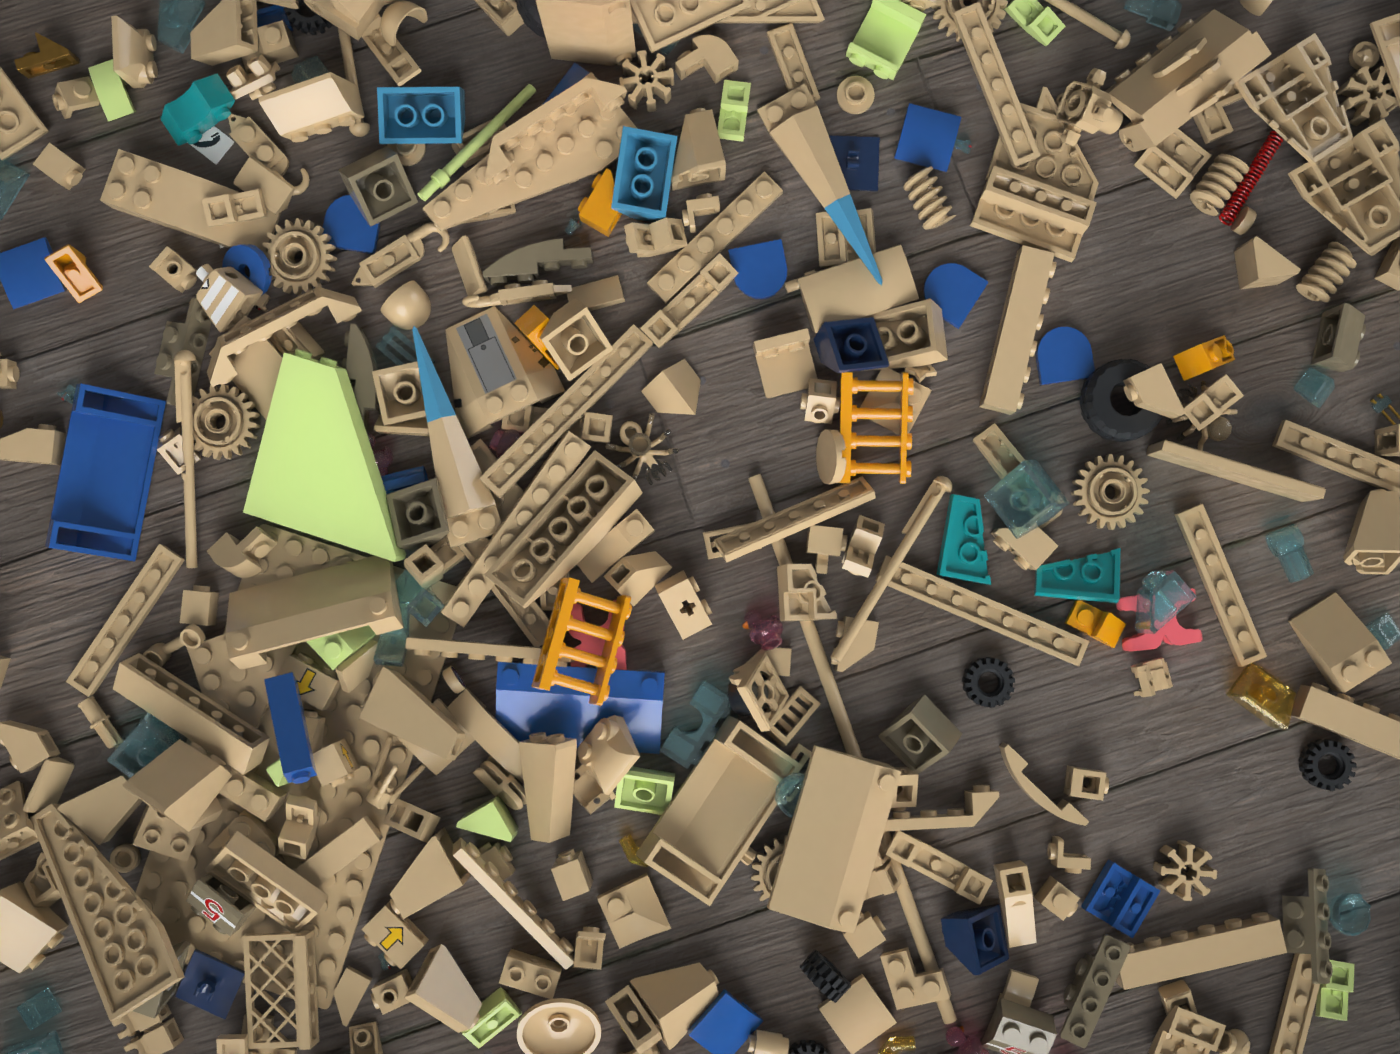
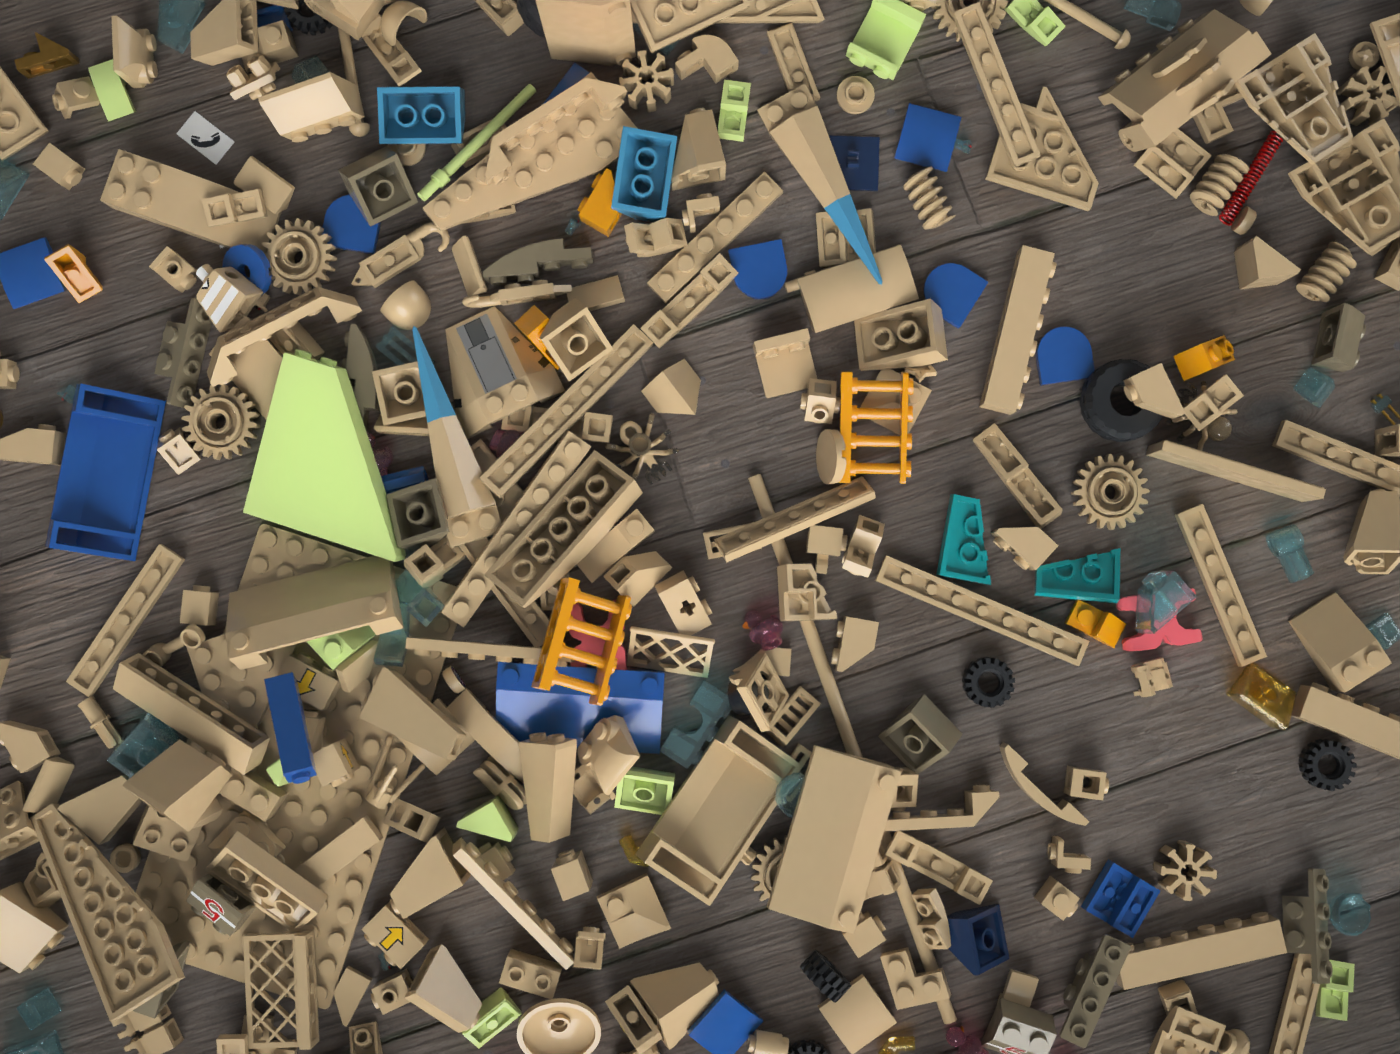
(184, 414): tan bar -> none
(197, 110): teal brick -> none
(210, 984): dark blue piece -> none
(242, 556): tan brick -> none
(259, 145): tan plate -> none
(300, 826): tan brick -> none
(654, 661): none -> tan window
(850, 345): dark blue slope -> none
(912, 529): tan bar -> none
(935, 924): none -> tan slope
(1016, 902): tan slope -> none
(1026, 498): clear light blue slope -> none
(1032, 213): tan slope -> none
(1087, 108): tan piece -> none

